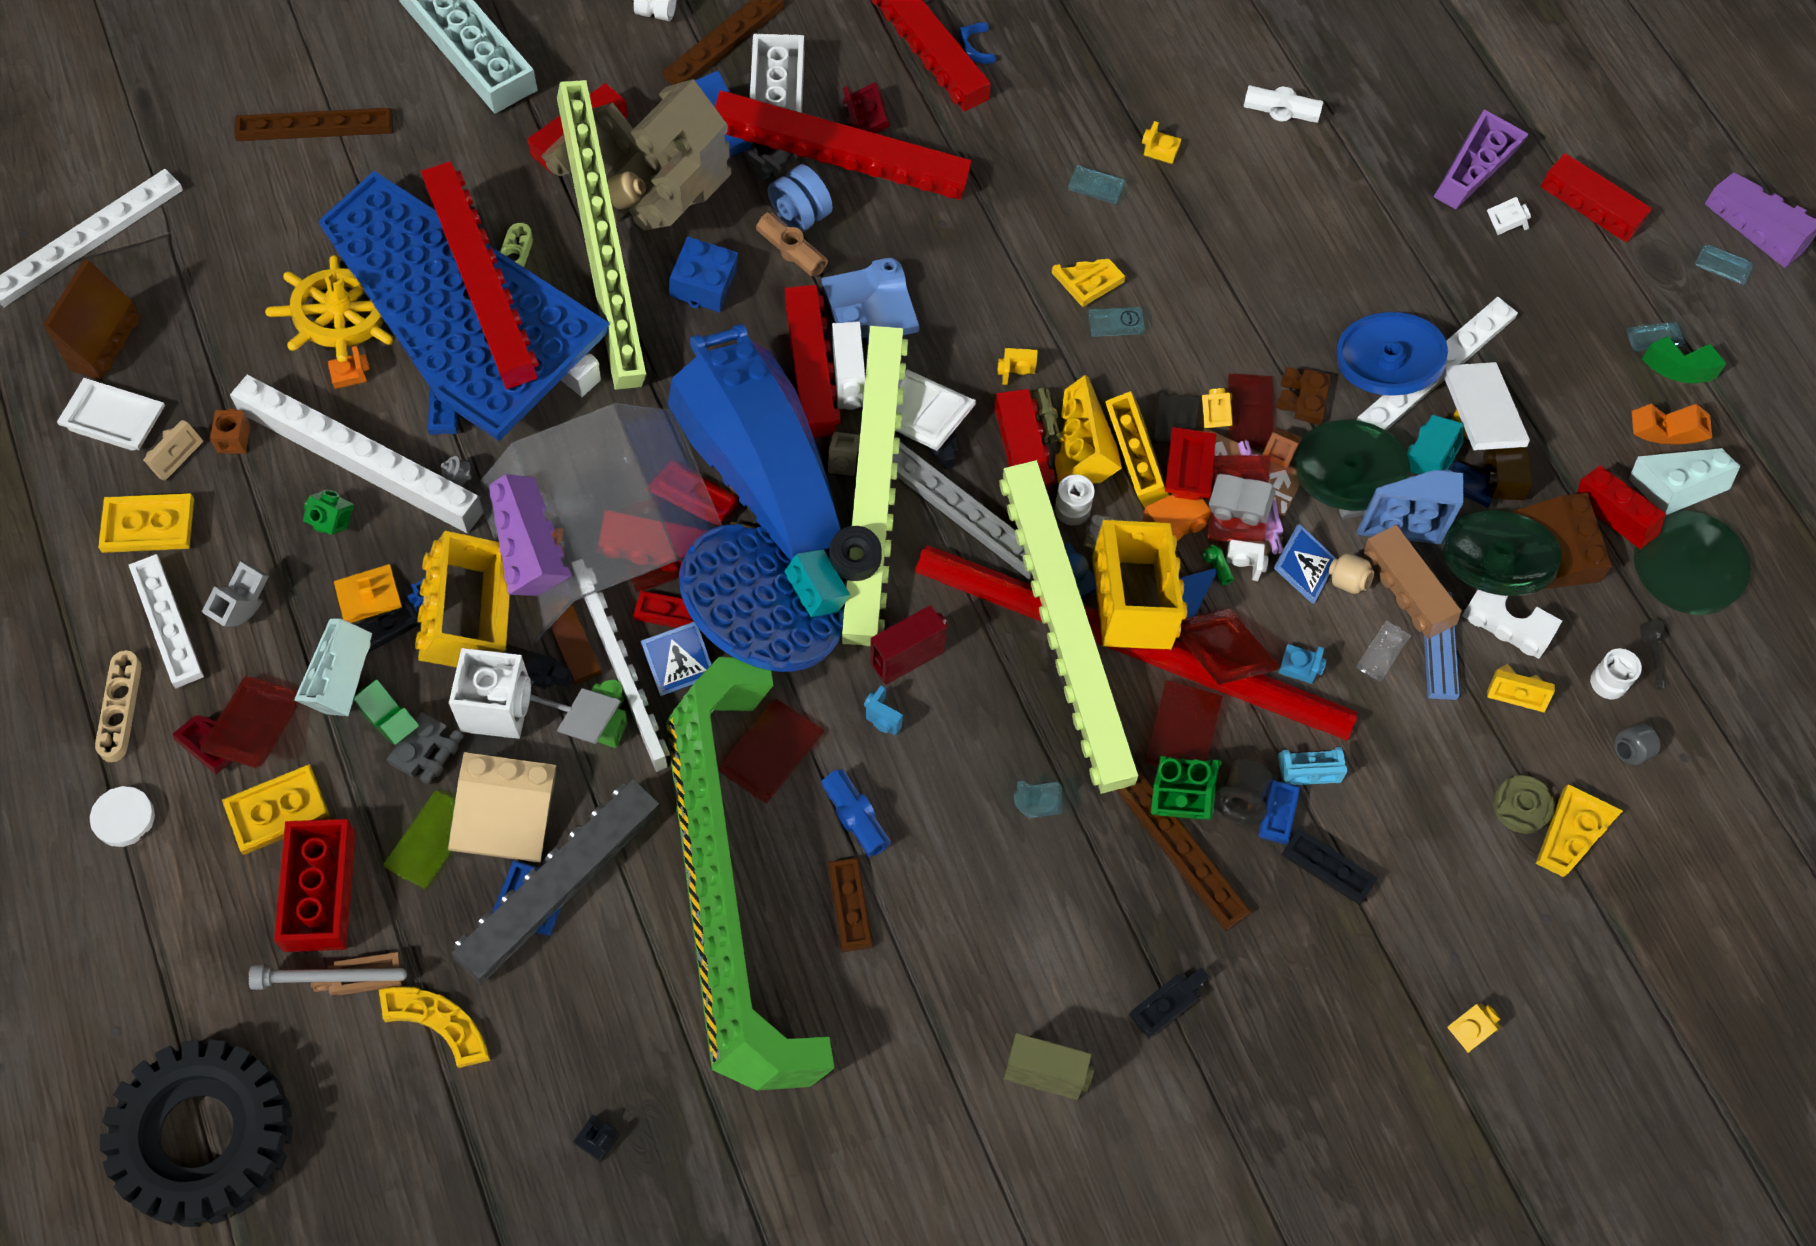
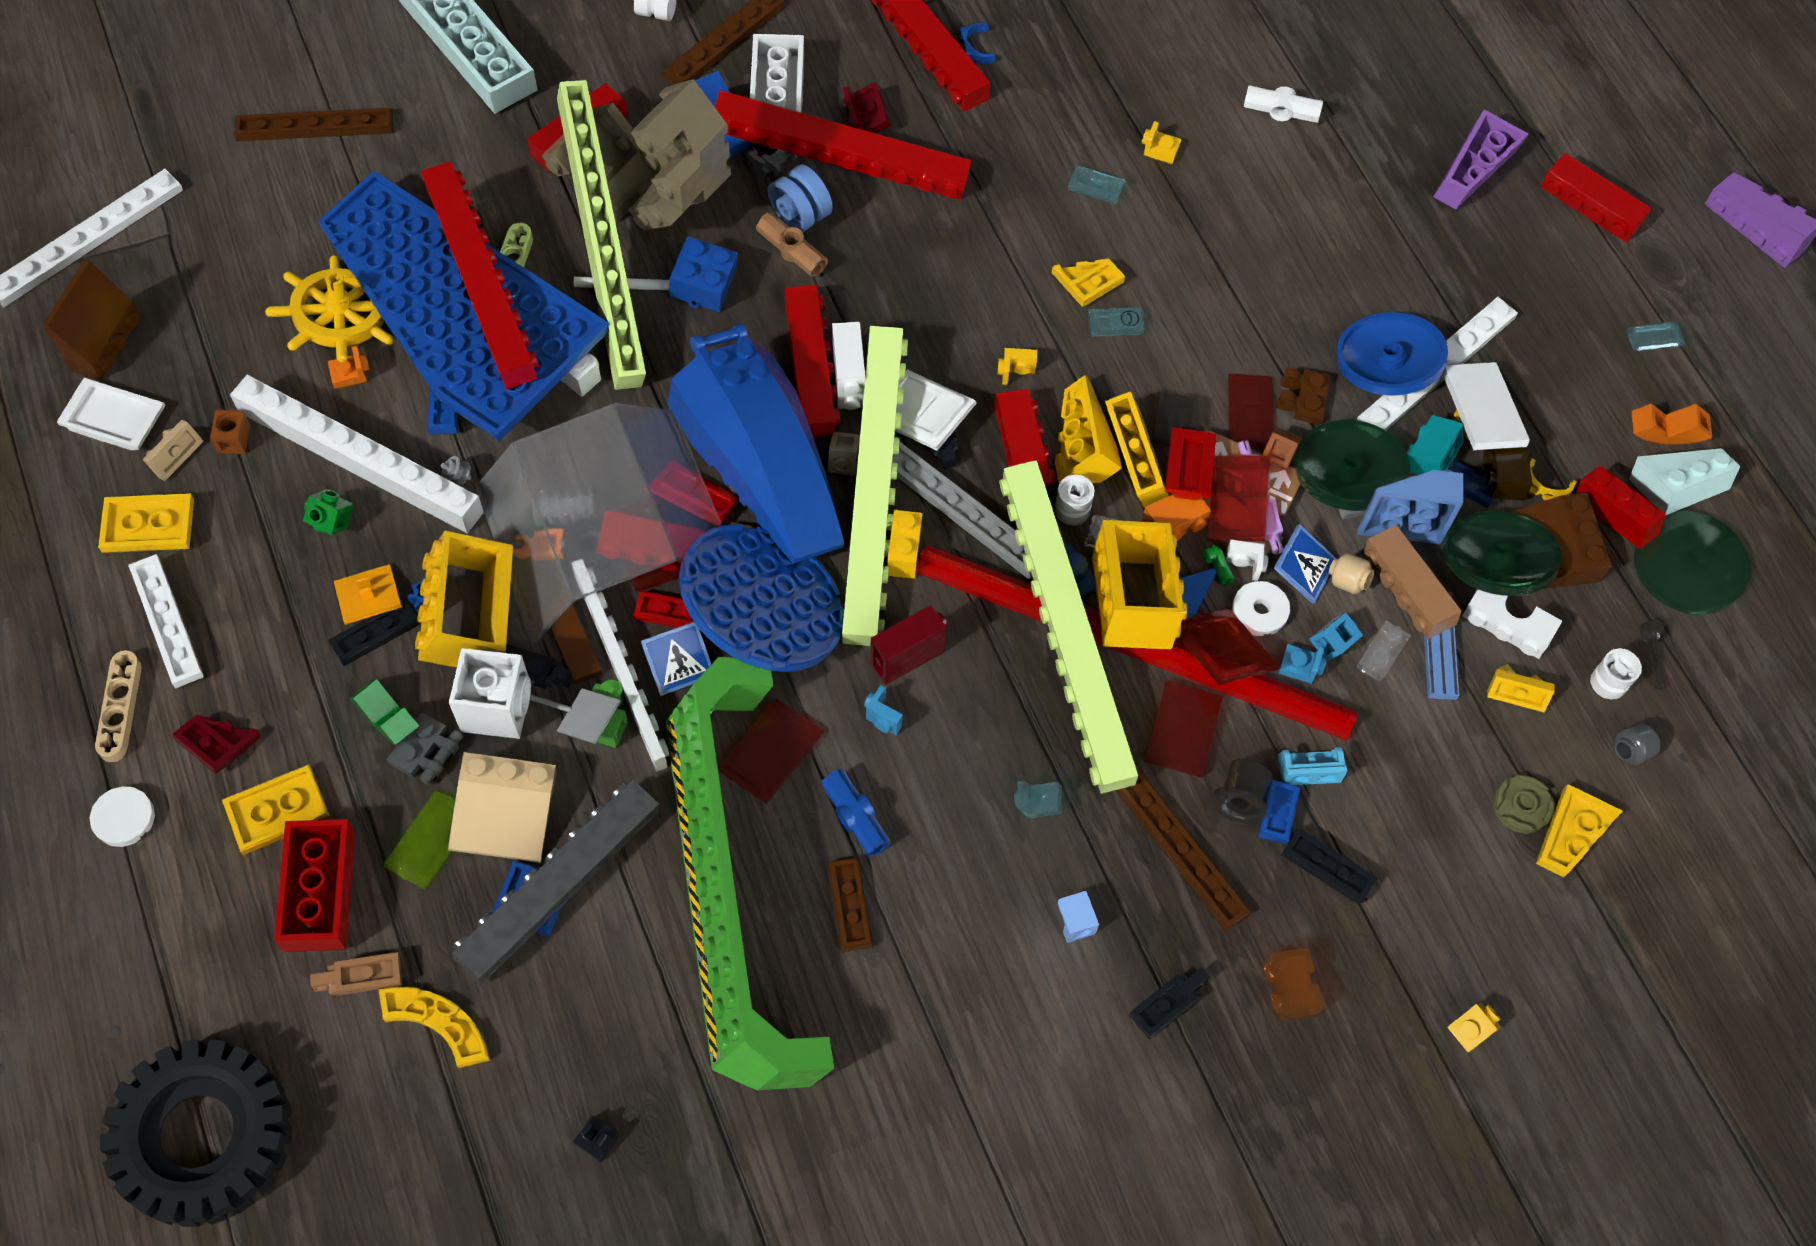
(240, 599): light grey brick -> none
(251, 722): clear red piece -> none
(262, 976): light grey piece -> none
(335, 668): light aqua wedge -> none
(525, 537): medium lavender wedge -> none
(625, 189): tan head -> none
(642, 284): none -> white bar
(817, 583): teal brick -> none
(855, 537): black tyre -> none
(872, 298): medium blue slope -> none
(904, 544): none -> yellow brick
(1047, 415): olive pin -> none
(1049, 1067): olive brick -> none
(1078, 916): none -> light blue panel
(1185, 788): green slope -> none
(1217, 408): yellow bracket -> none
(1241, 499): light grey brick -> none
(1268, 595): none -> white tile
(1293, 991): none -> clear orange brick
(1336, 636): none -> dark azure brick
(1509, 215): white bracket -> none
(1542, 490): none -> yellow cap
(1694, 367): green brick -> none
(1724, 264): clear light blue tile -> none

